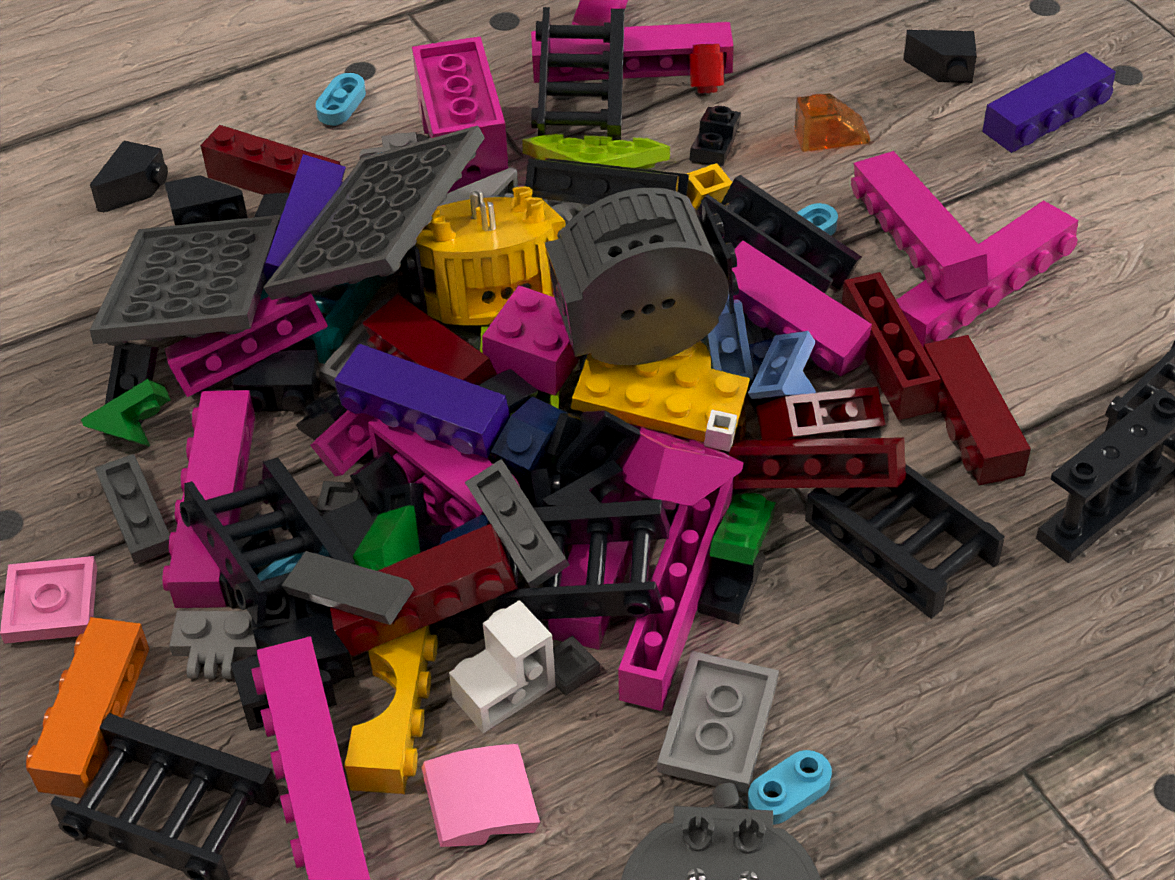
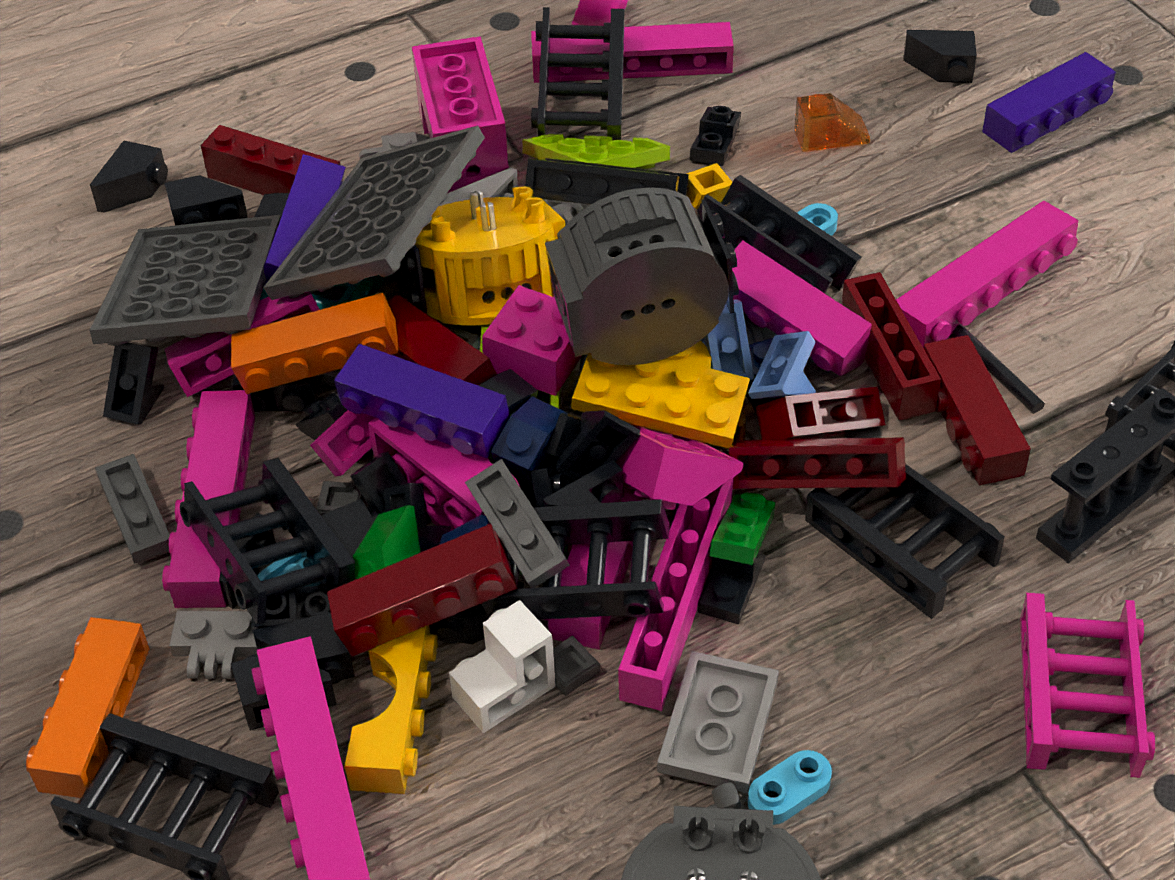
(48, 599): bright pink plate -> none
(122, 414): green slope -> none
(311, 343): none -> orange brick
(340, 99): medium azure plate -> none
(348, 587): dark grey tile -> none
(479, 795): bright pink slope -> none
(706, 68): red brick -> none
(719, 437): piece -> none
(920, 225): dark pink brick -> none
(1003, 374): none -> black bar
(1043, 699): none -> dark pink fence

